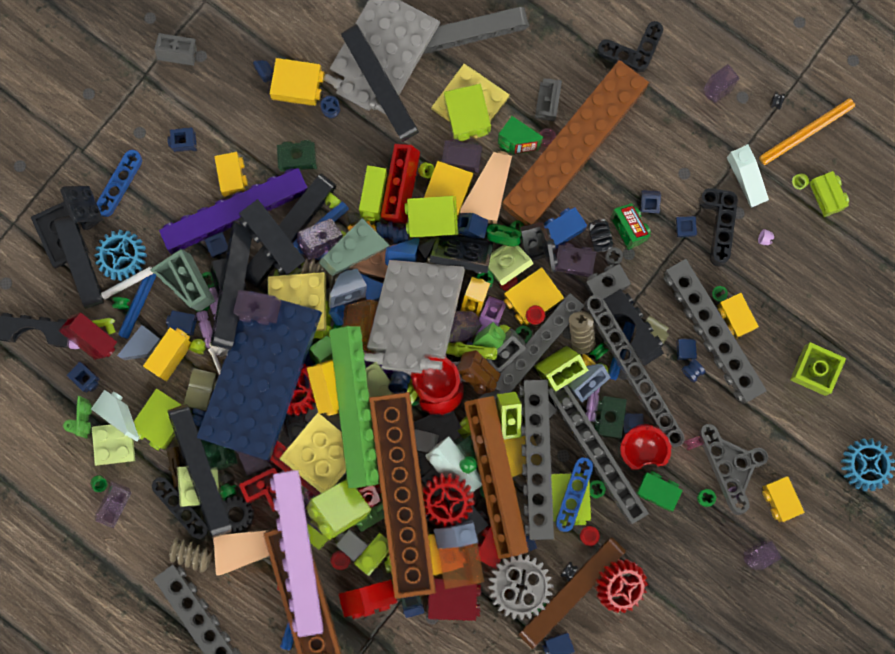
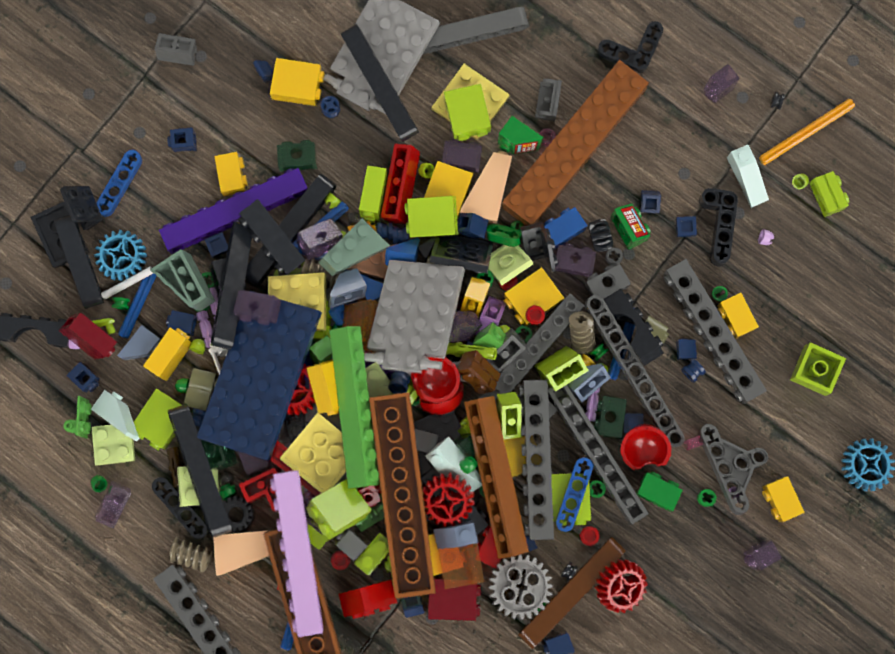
(182, 385): none -> green hinge

